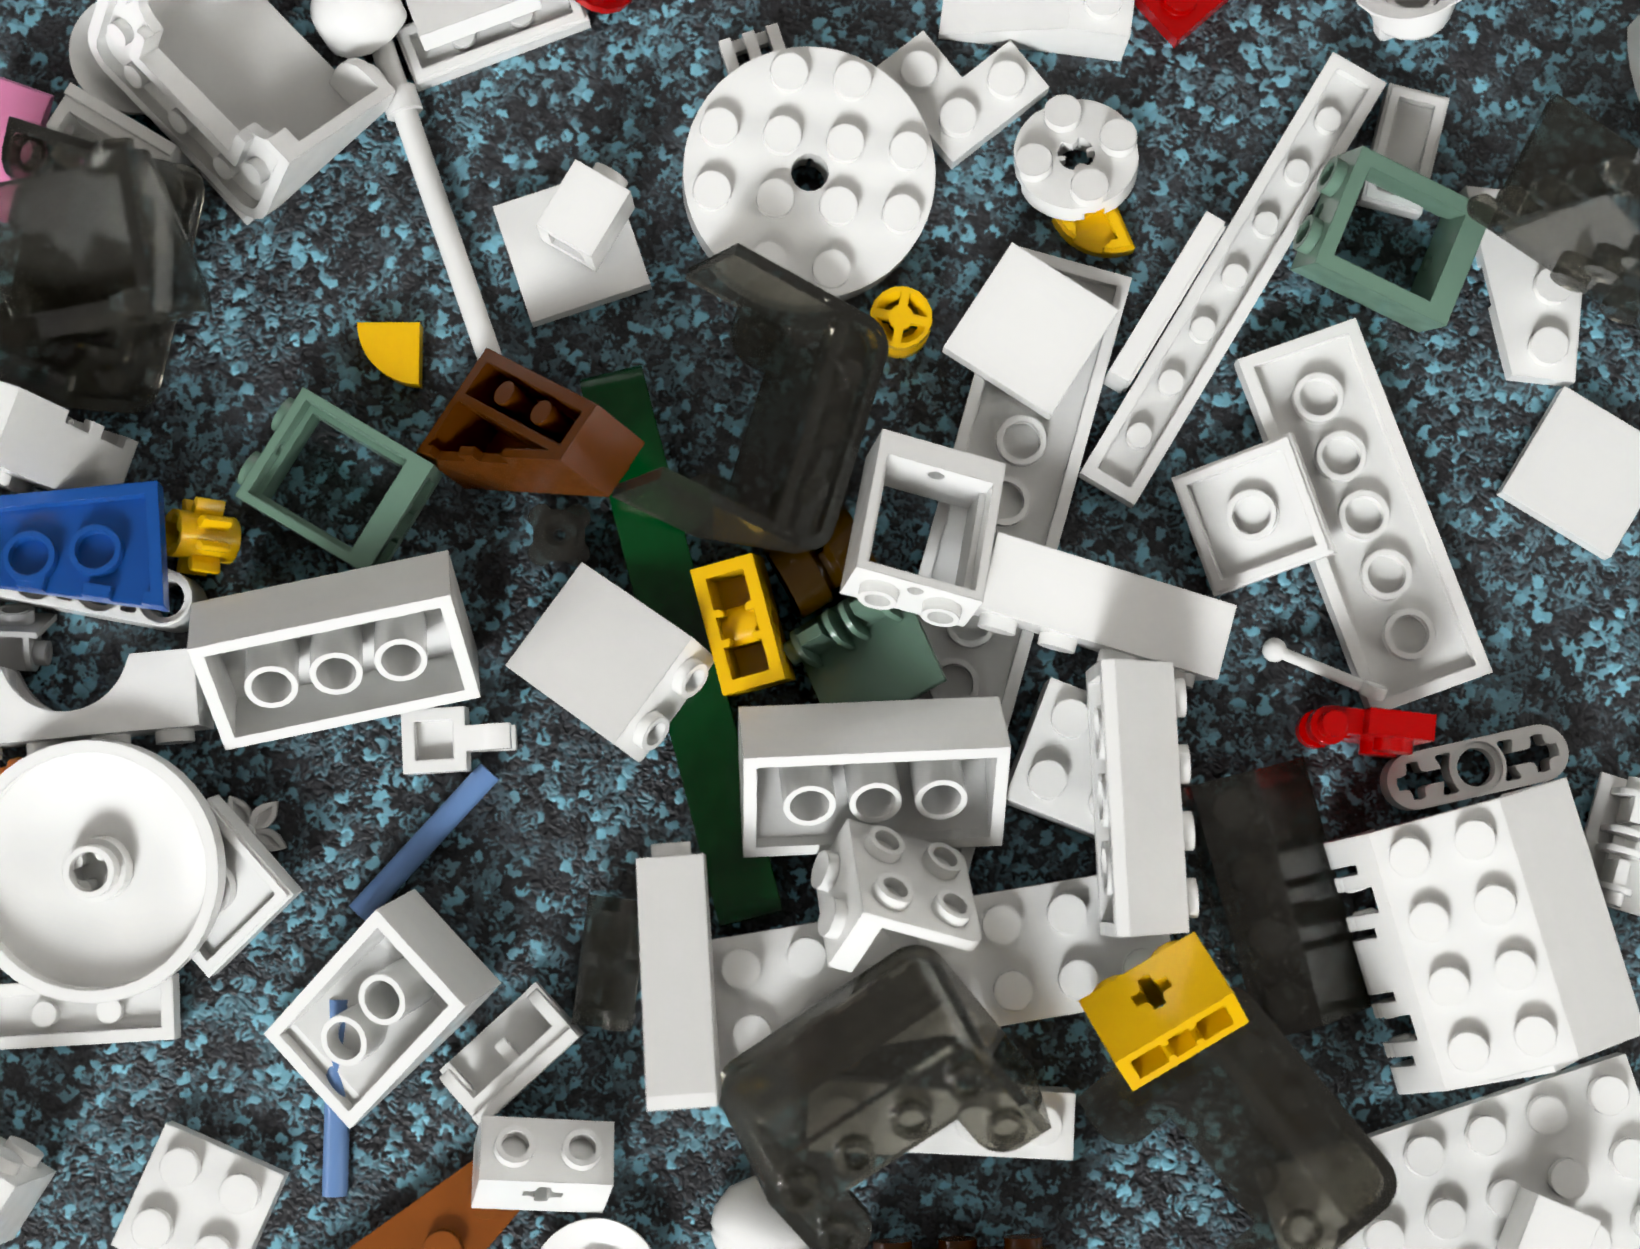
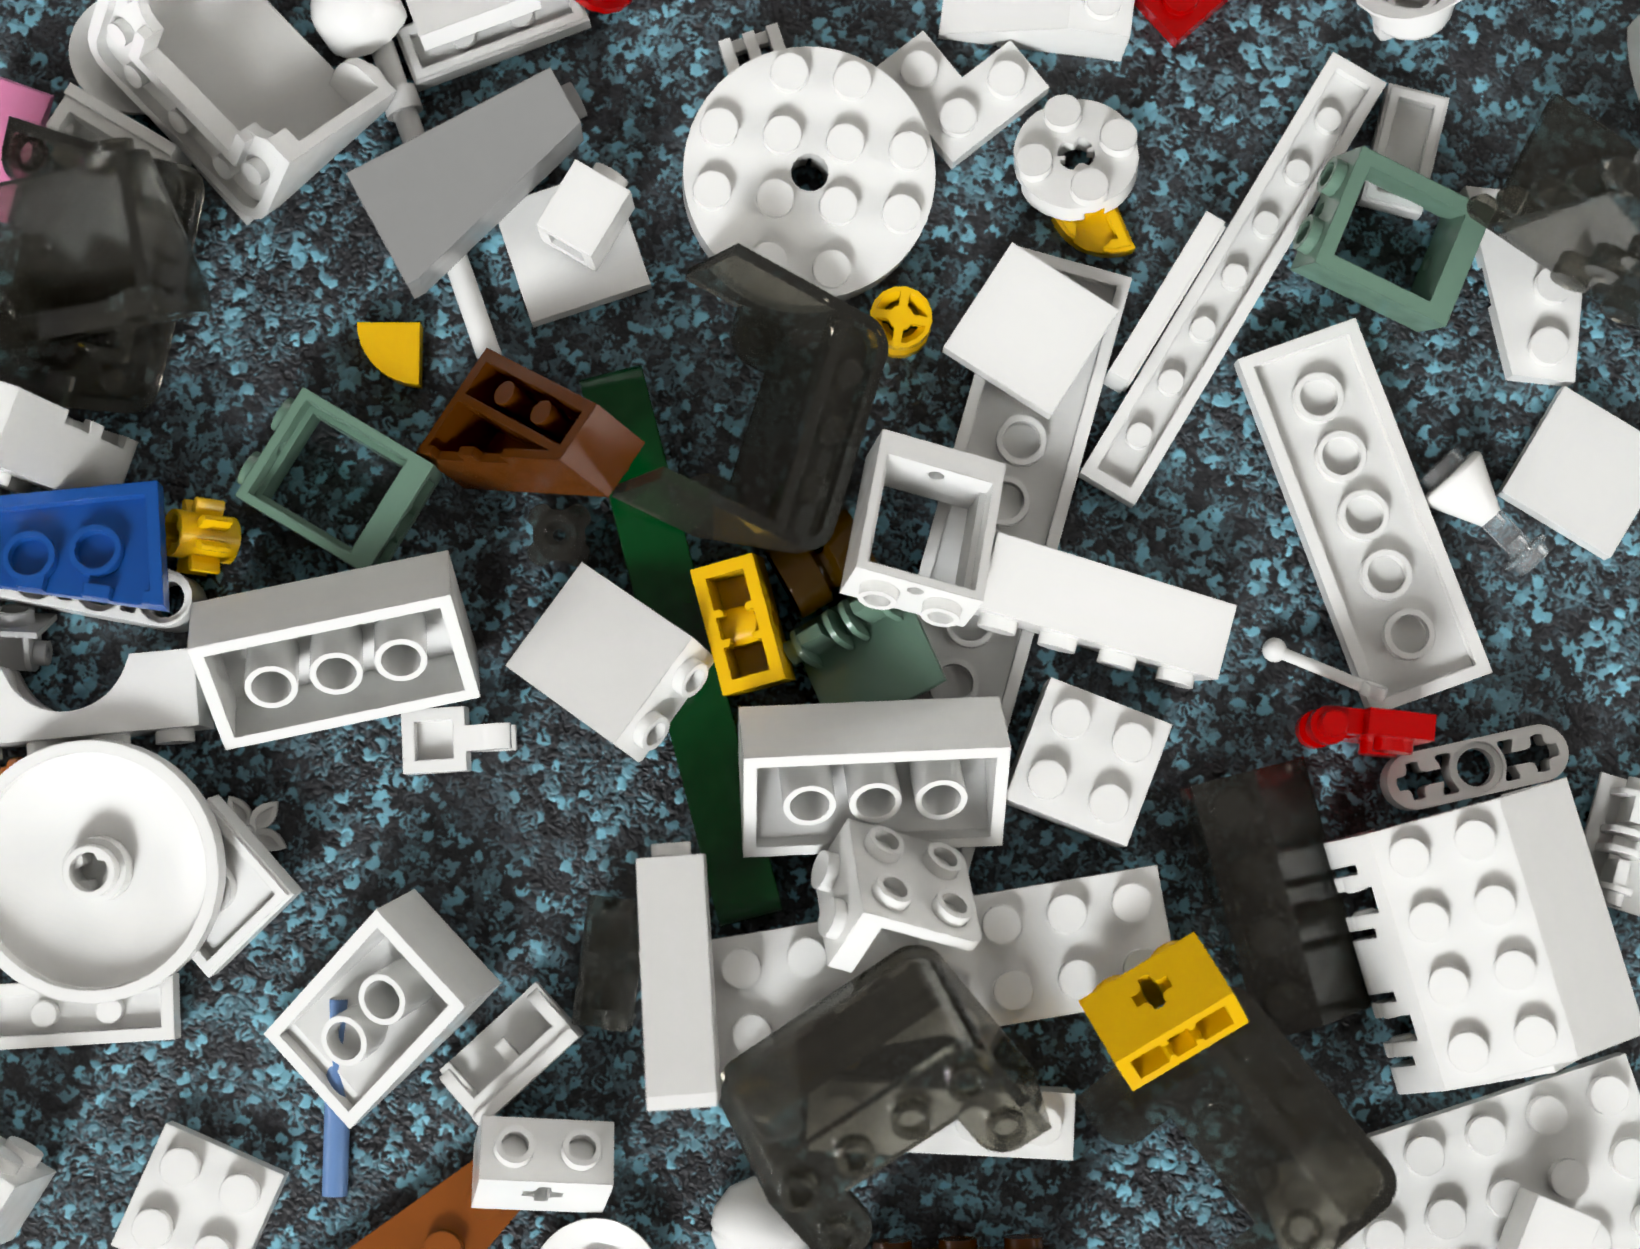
(424, 841): medium blue bar -> none
(465, 175): none -> light grey slope
(1139, 799): white slope -> none
(1254, 514): white tile -> none
(1464, 490): none -> piece

